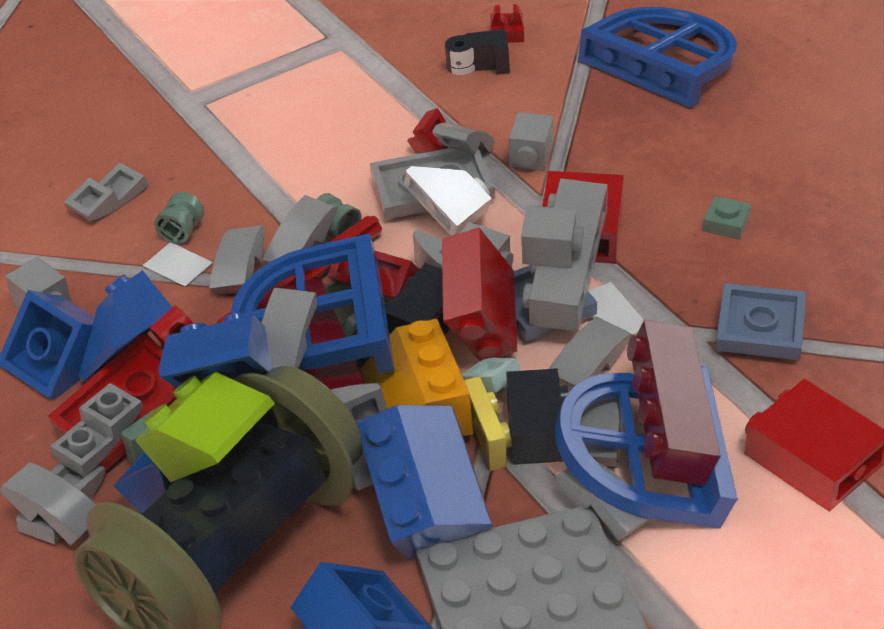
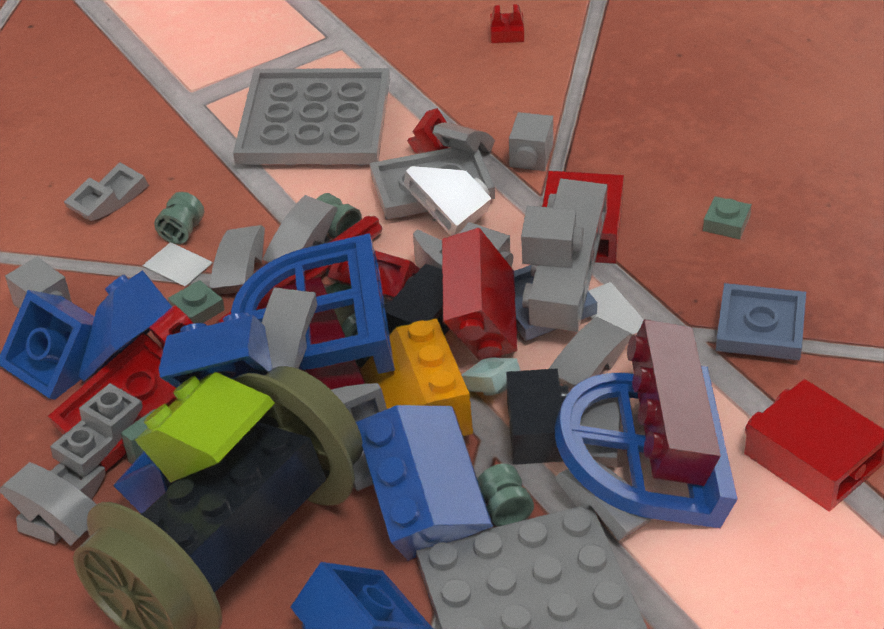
(198, 302): none -> sand green plate
(313, 116): none -> light grey plate
(478, 52): black leg -> none
(491, 434): light yellow plate -> none
(505, 495): none -> sand green wheel
(647, 65): blue window -> none

